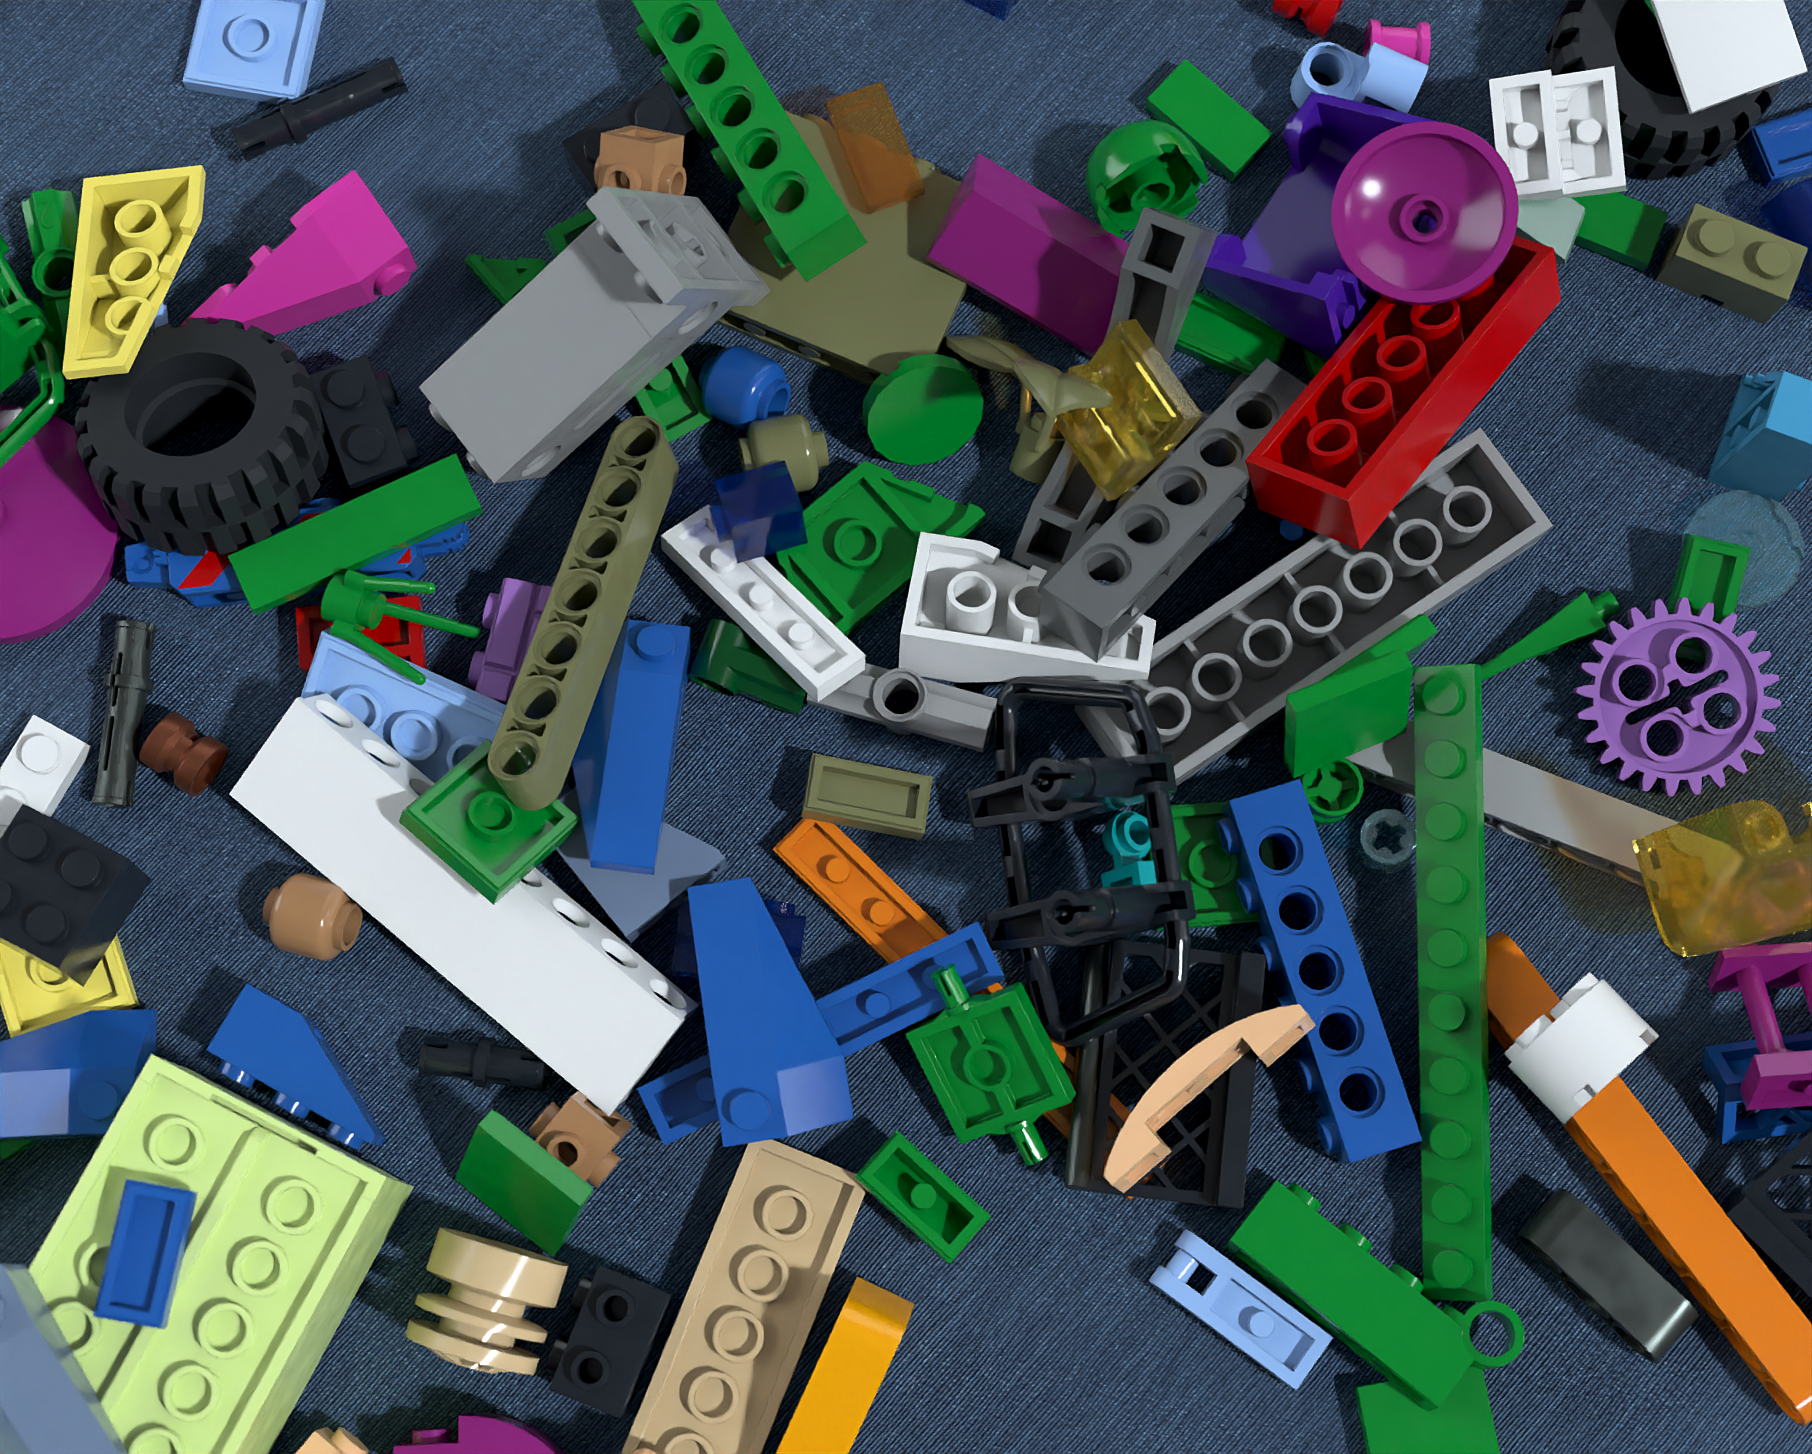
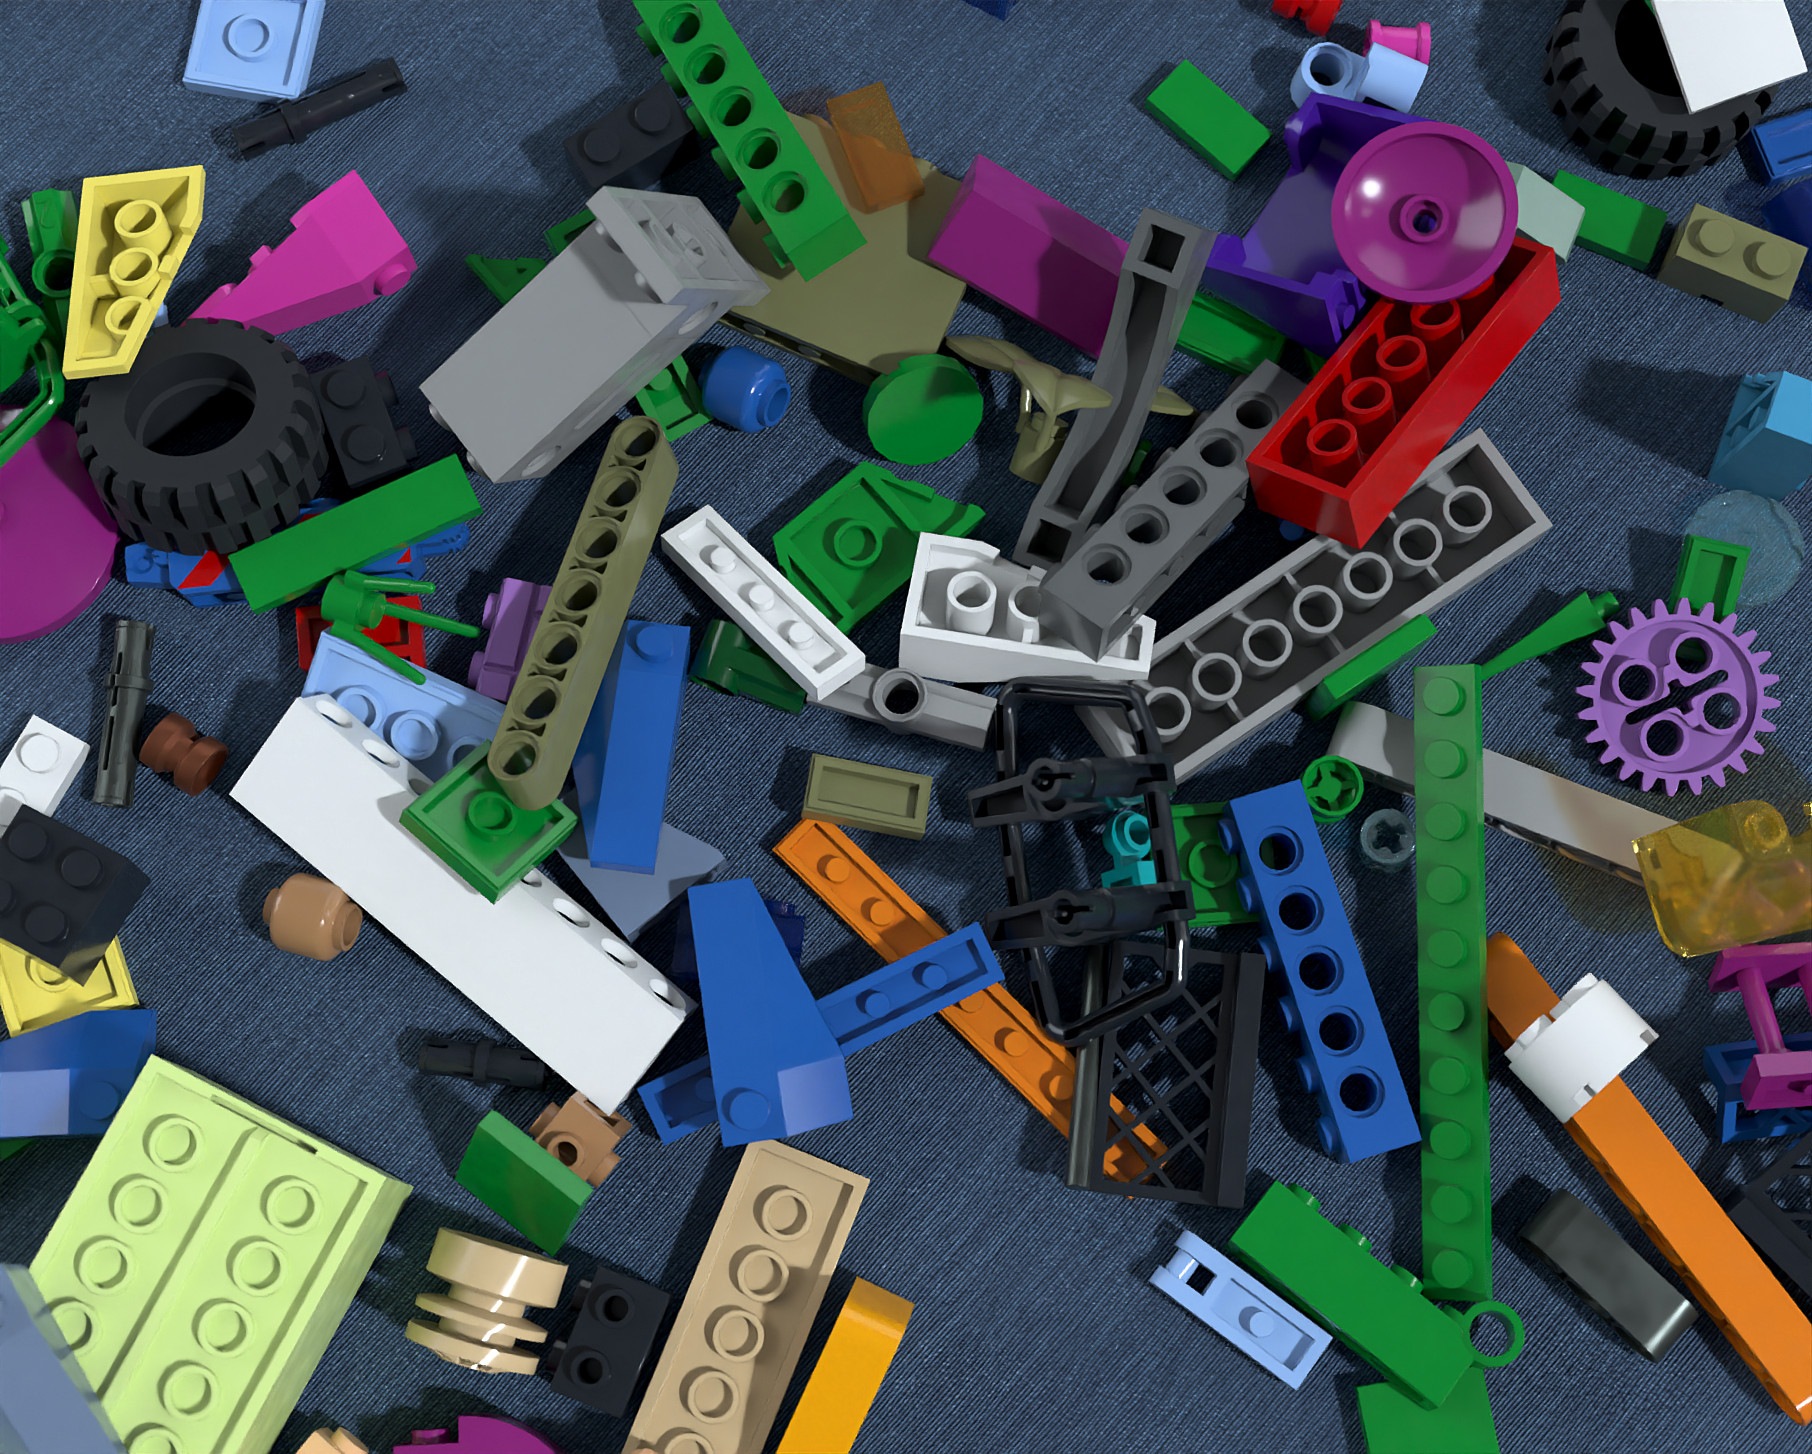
(145, 1254): blue tile -> none
(290, 1054): blue slope -> none
(641, 160): medium nougat brick -> none
(758, 512): clear blue brick -> none
(786, 439): olive head -> none
(922, 1197): green slope -> none
(990, 1063): green plate -> none
(1138, 1144): light nougat slope -> none
(1140, 168): green cylinder -> none
(1144, 419): clear yellow slope -> none
(1347, 712): green tile -> none
(1559, 133): white slope -> none

